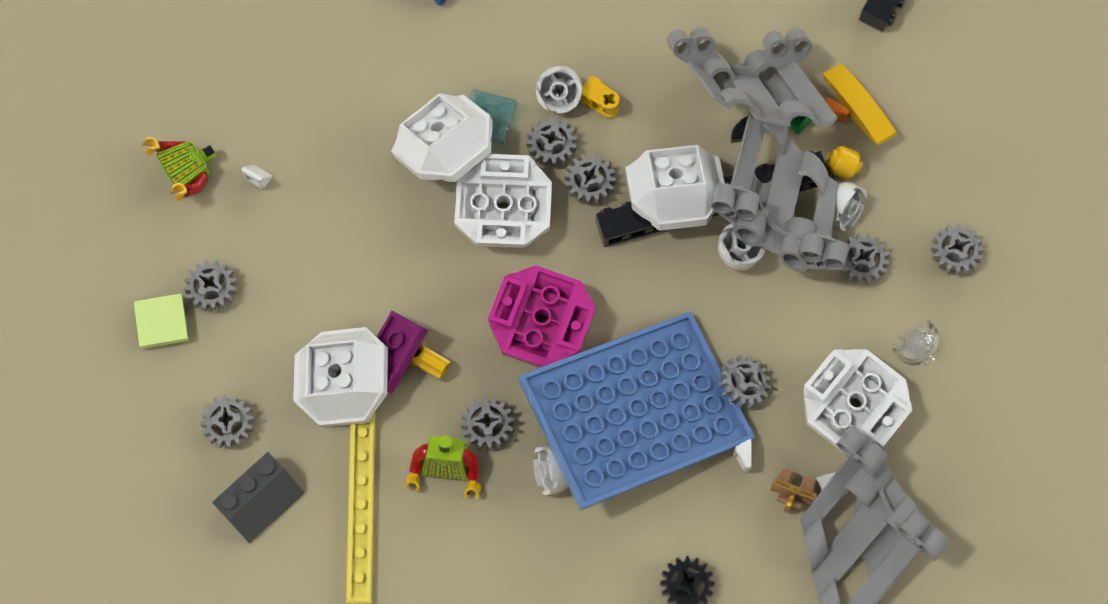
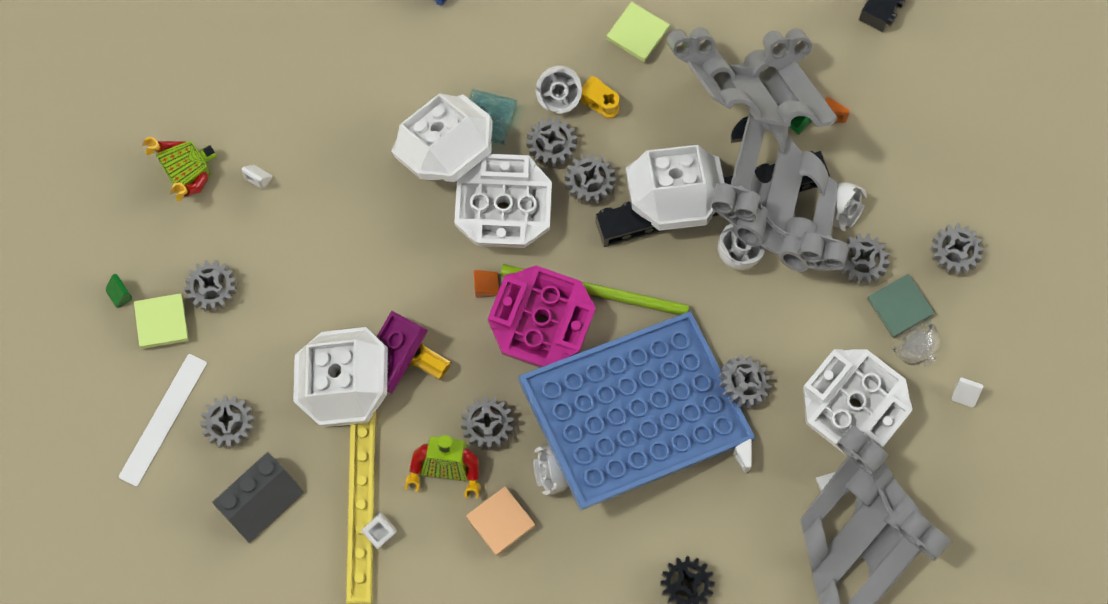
(117, 291): none -> green slope
(162, 420): none -> white sticker
(379, 530): none -> white slope
(485, 283): none -> orange slope
(500, 521): none -> light nougat tile
(621, 295): none -> lime piece
(637, 32): none -> yellowish green tile
(804, 494): medium nougat hips -> none
(844, 162): yellow head -> none
(862, 107): yellow slope -> none
(900, 305): none -> sand green tile
(966, 392): none -> white slope

